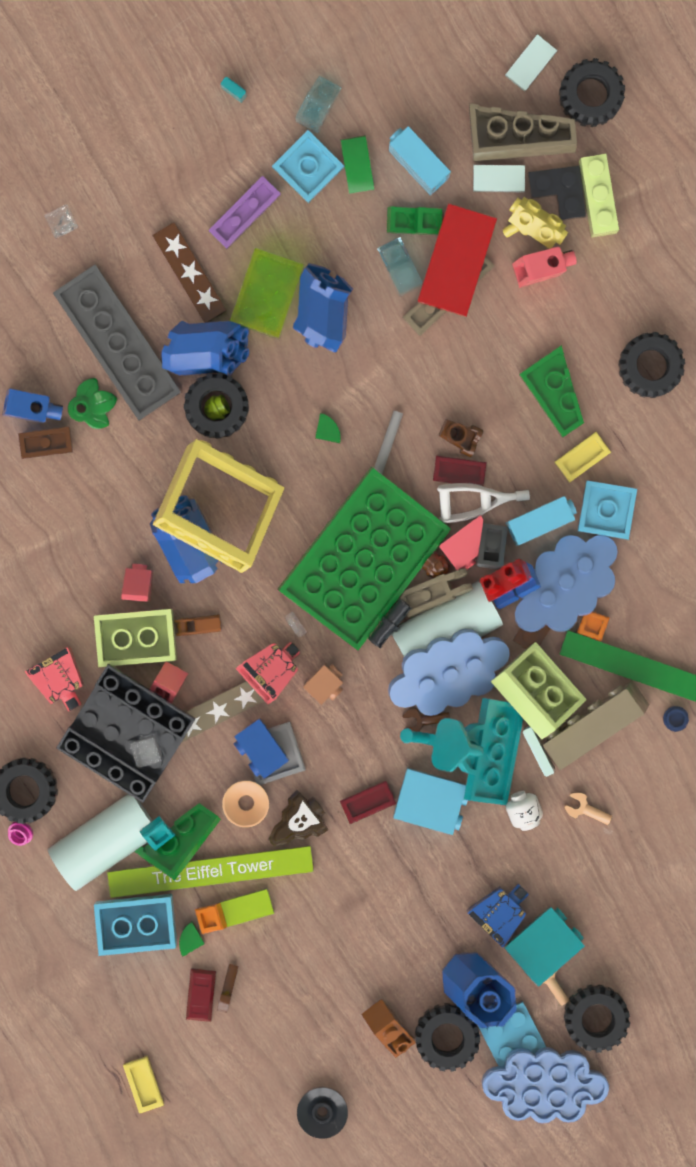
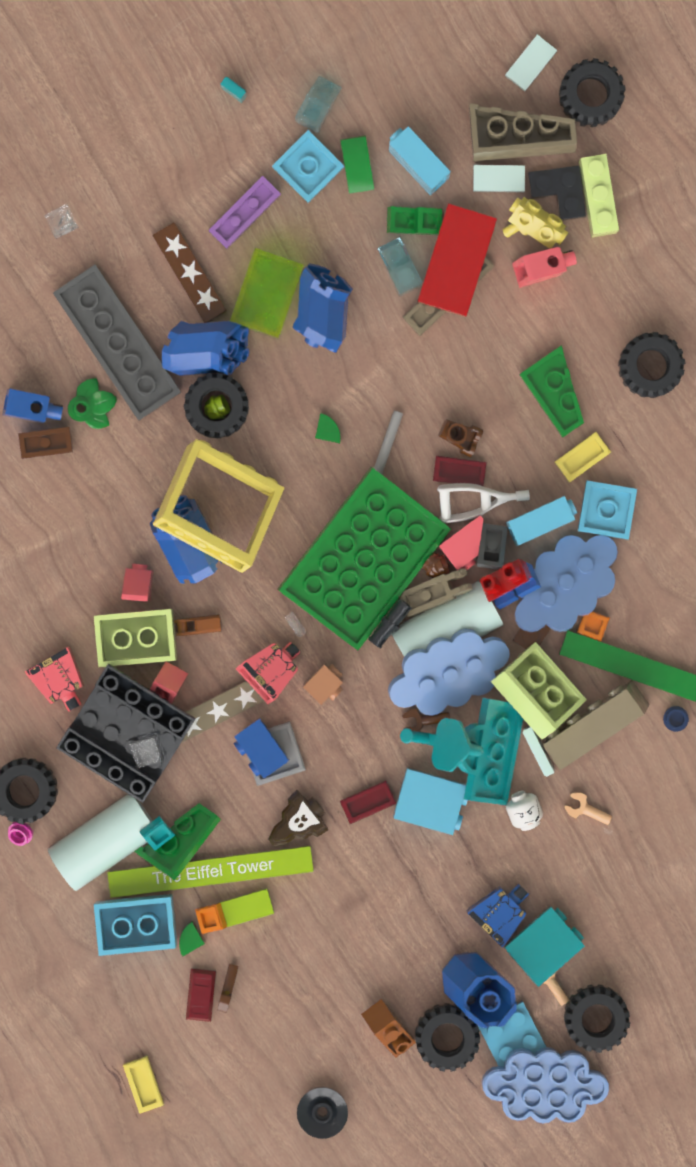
(242, 817): light nougat piece -> none

